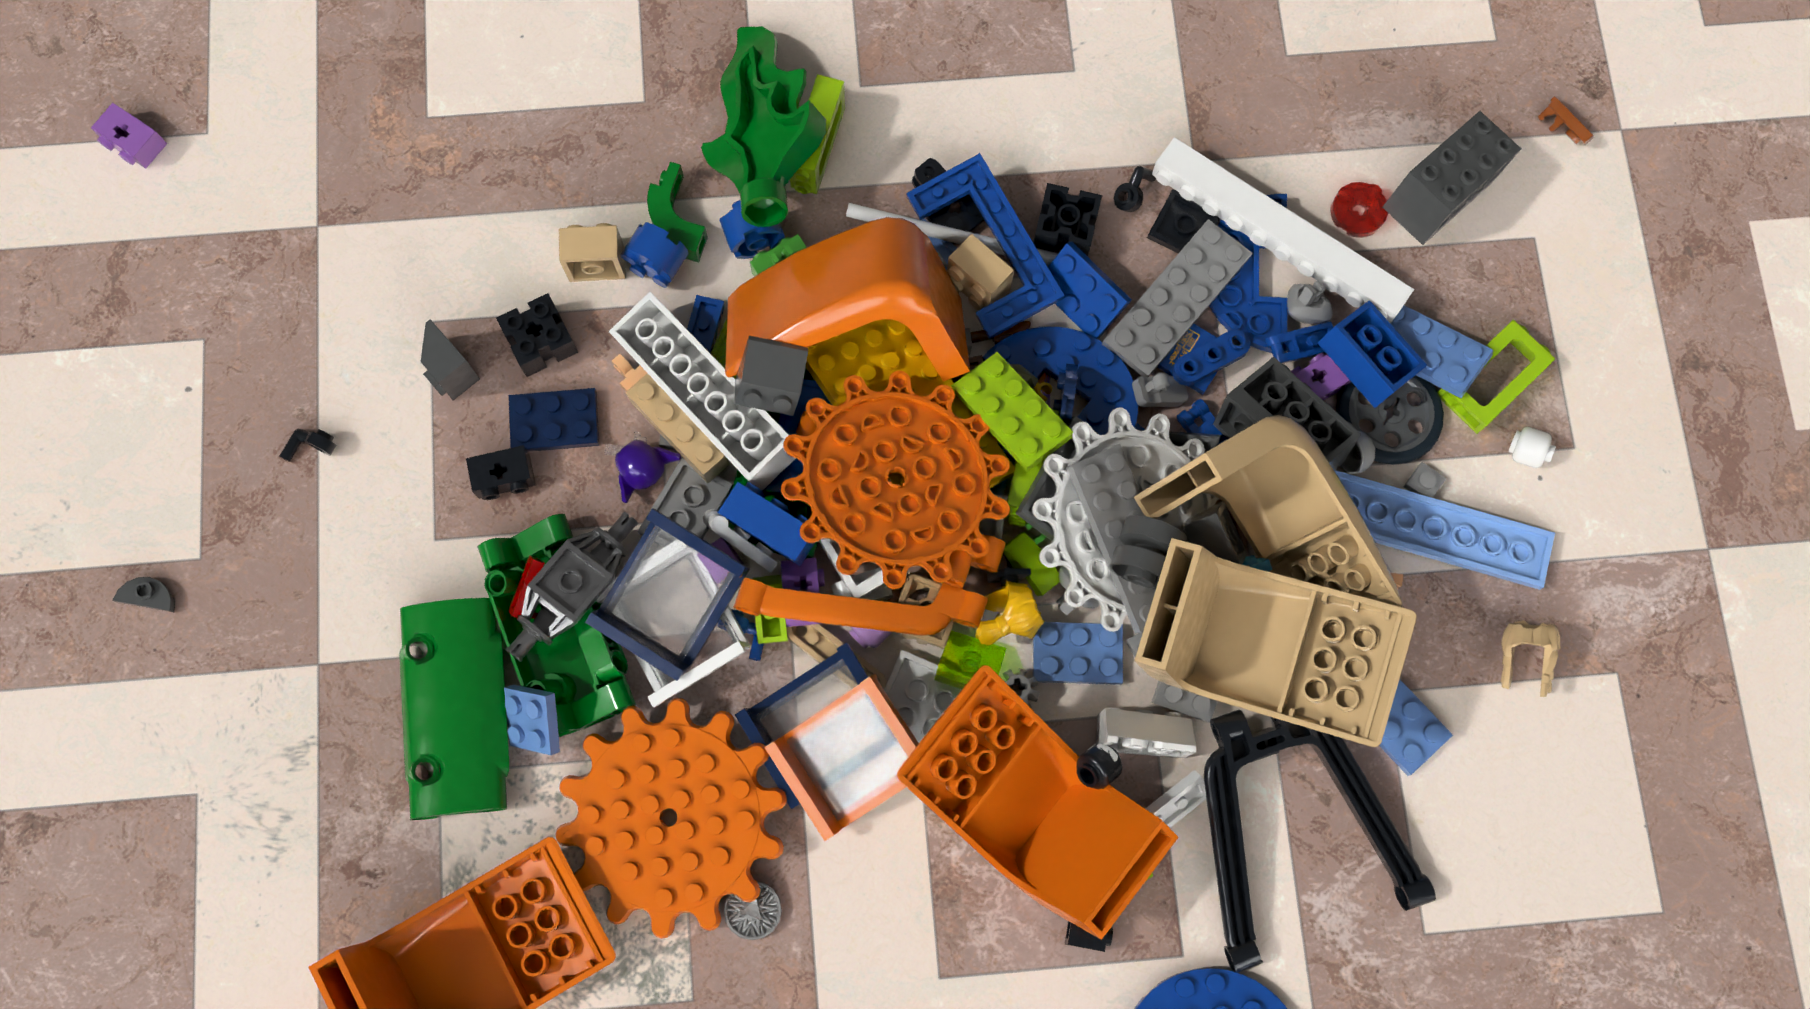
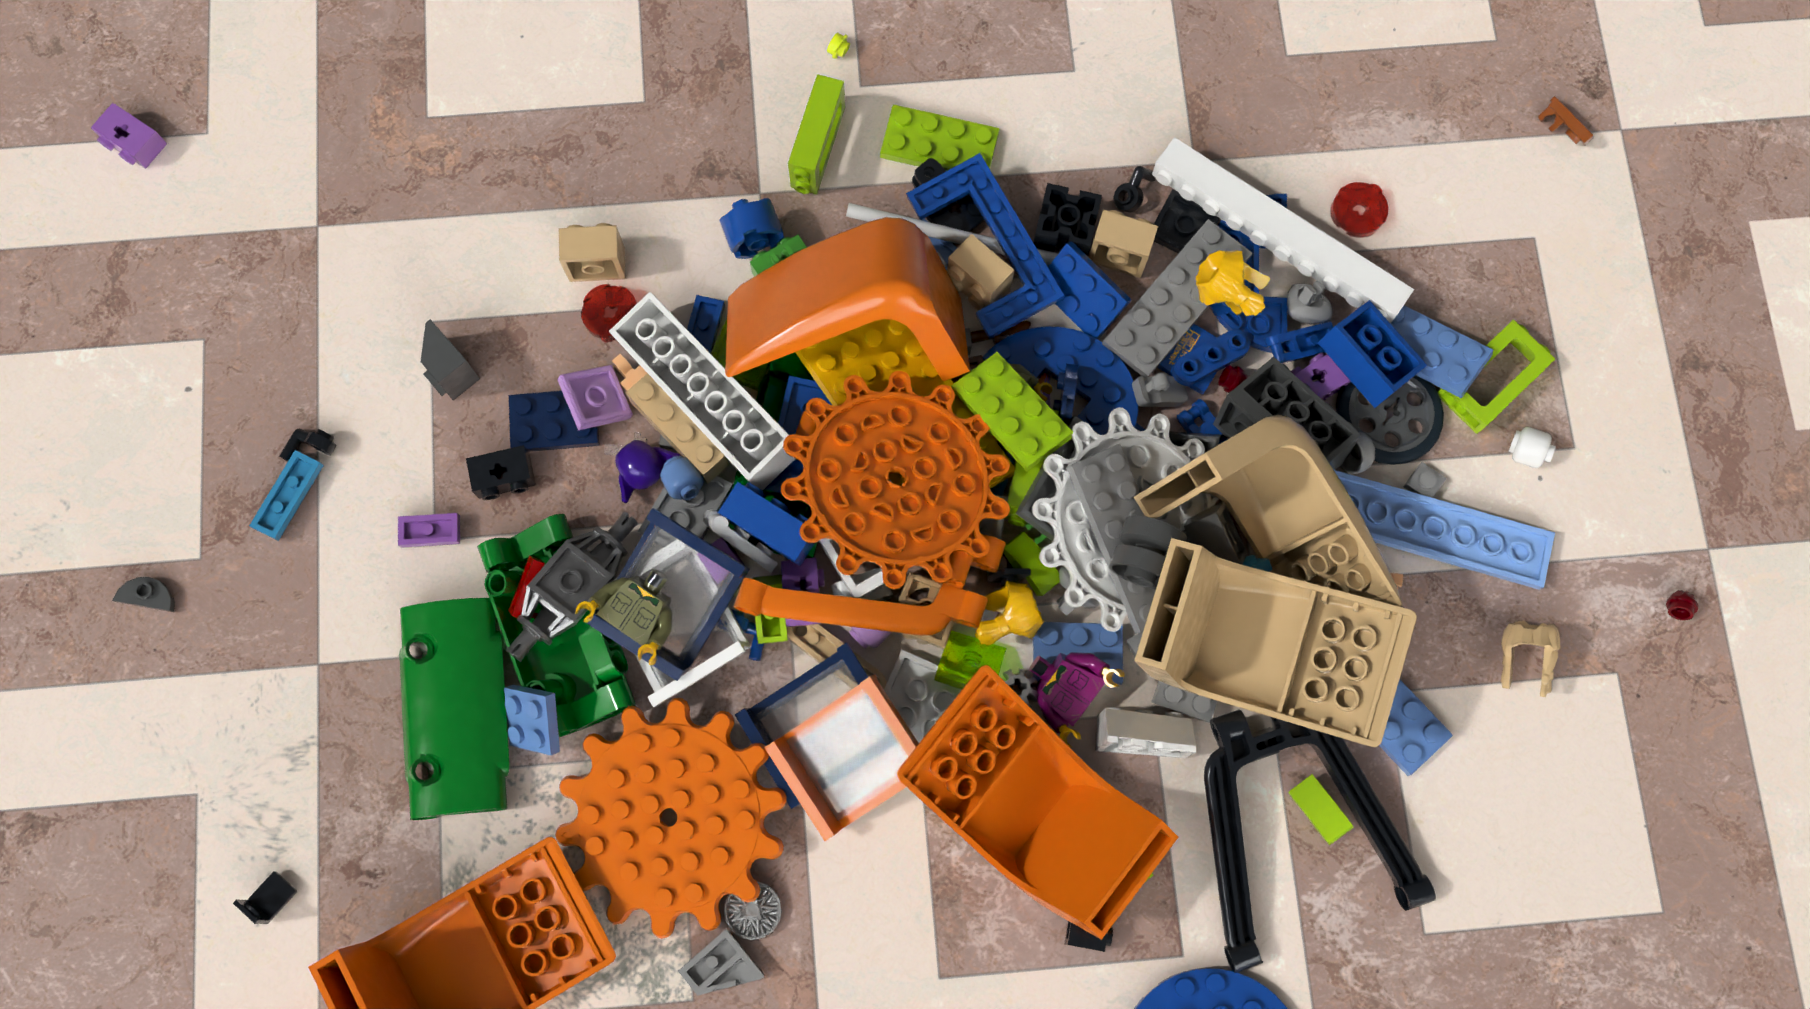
(267, 899): none -> black bracket
(286, 495): none -> dark azure plate
(428, 530): none -> medium lavender plate
(521, 330): black brick -> none
(595, 303): none -> clear red plate
(595, 397): none -> lavender tile
(635, 609): none -> olive torso
(654, 254): blue brick -> none
(660, 208): green arch -> none
(681, 478): none -> medium blue head
(720, 966): none -> light grey wing
(765, 127): green piece -> none
(770, 375): dark grey slope -> none
(838, 45): none -> neon yellow plate
(920, 135): none -> lime plate
(1070, 687): none -> magenta torso
(1099, 766): black head -> none
(1122, 243): none -> tan brick
(1179, 799): white plate -> none
(1223, 278): none -> yellow piece
(1231, 378): none -> dark red plate
(1320, 809): none -> lime slope
(1451, 177): dark grey brick -> none
(1682, 605): none -> dark red plate

